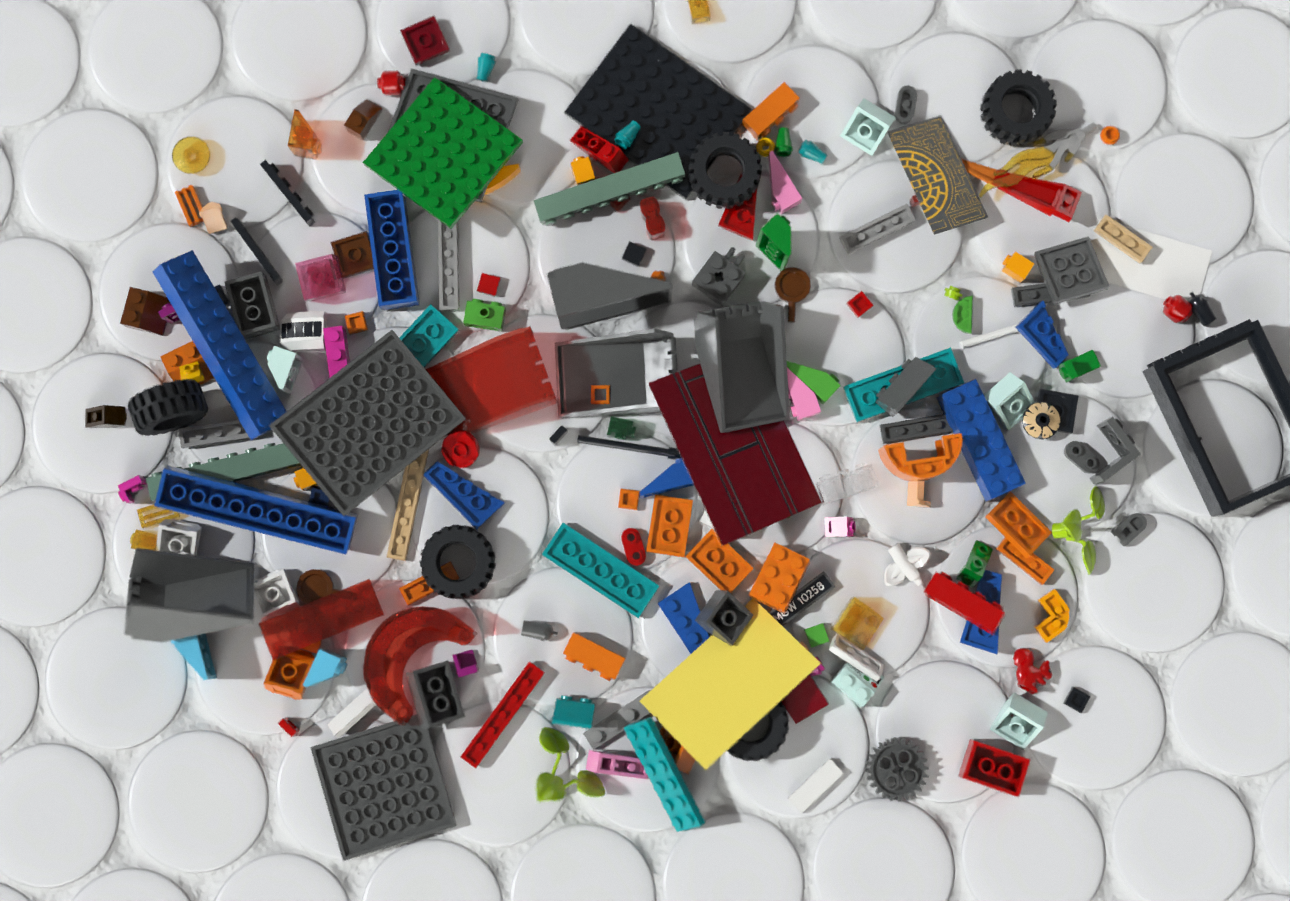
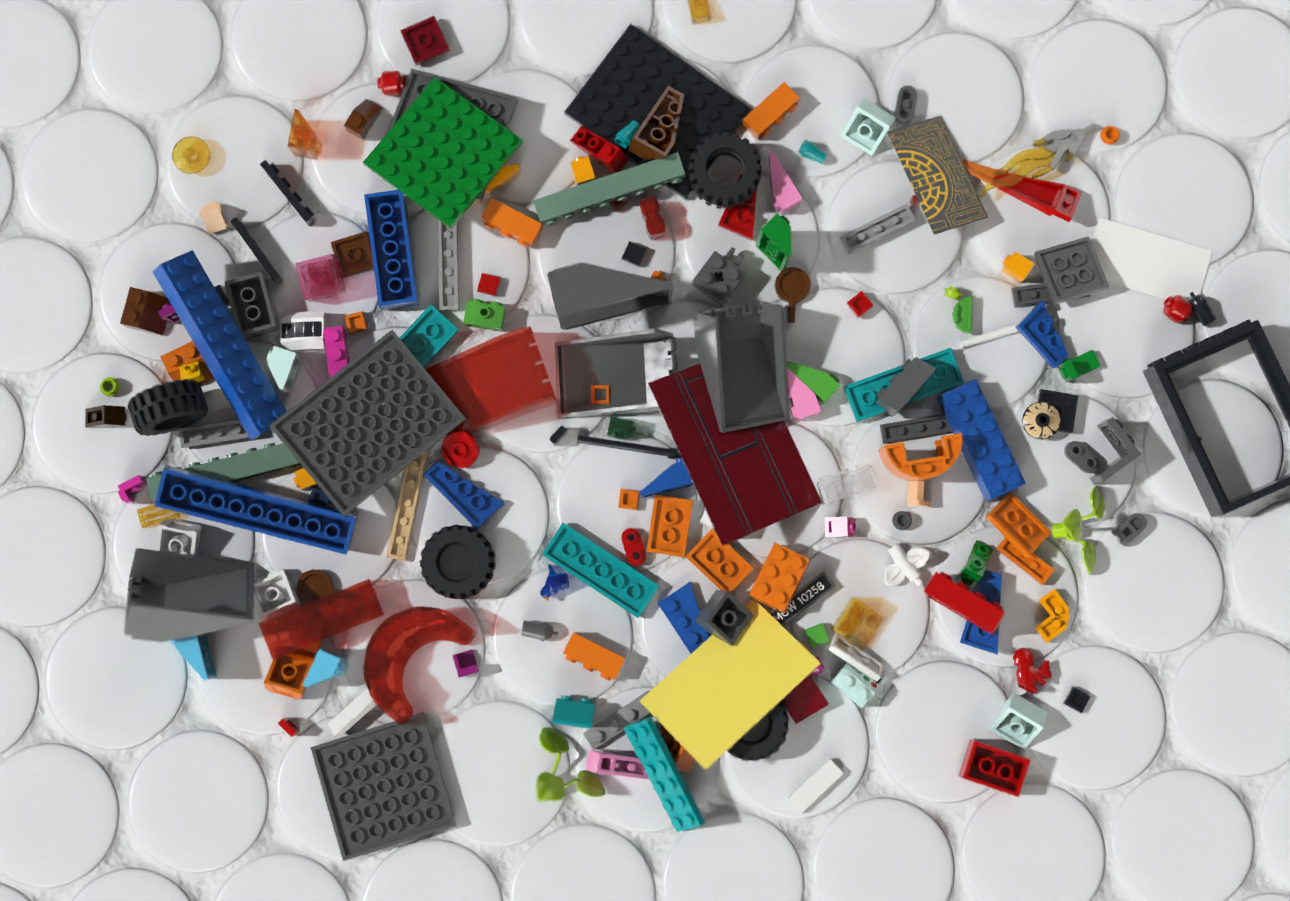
(104, 386): none -> lime plate
(143, 540): clear yellow brick -> none
(184, 191): orange tile -> none
(419, 589): orange tile -> none
(435, 695): dark grey brick -> none
(485, 66): teal cone -> none
(502, 714): red plate -> none
(511, 223): none -> orange brick
(554, 583): none -> clear blue animal
(659, 129): none -> reddish brown wedge
(765, 142): yellow plate -> none
(783, 143): green cone -> none
(880, 775): dark grey gear -> none
(902, 520): none -> dark grey plate
(1009, 400): light aqua slope -> none
(1033, 89): black tyre -> none
(1122, 238): tan plate -> none

